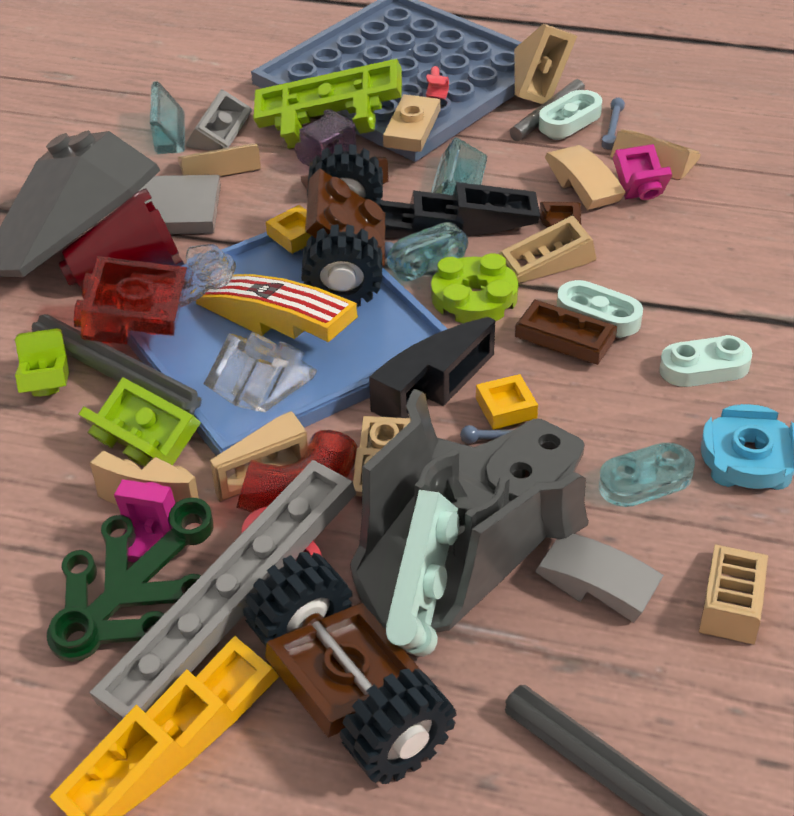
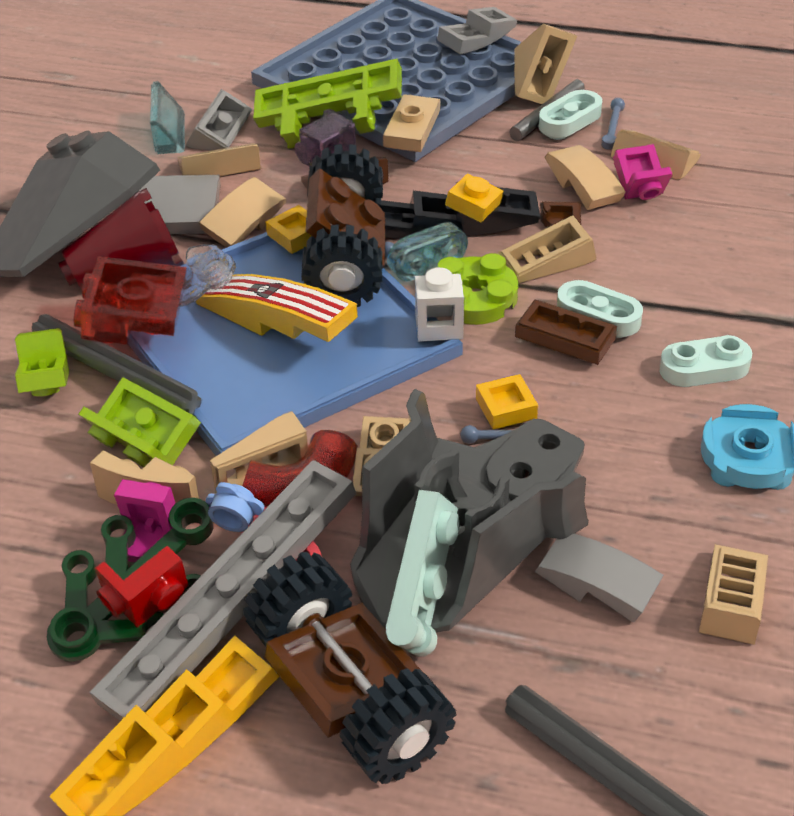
(147, 590): none -> red bracket
(233, 507): none -> light blue plate
(242, 212): none -> tan slope
(257, 372): clear slope -> none
(433, 366): black slope -> none
(437, 84): coral hand -> none
(439, 295): none -> white brick
(459, 164): clear light blue slope -> none
(474, 197): none -> yellow plate
(481, 29): none -> light grey slope
(646, 474): clear light blue plate -> none

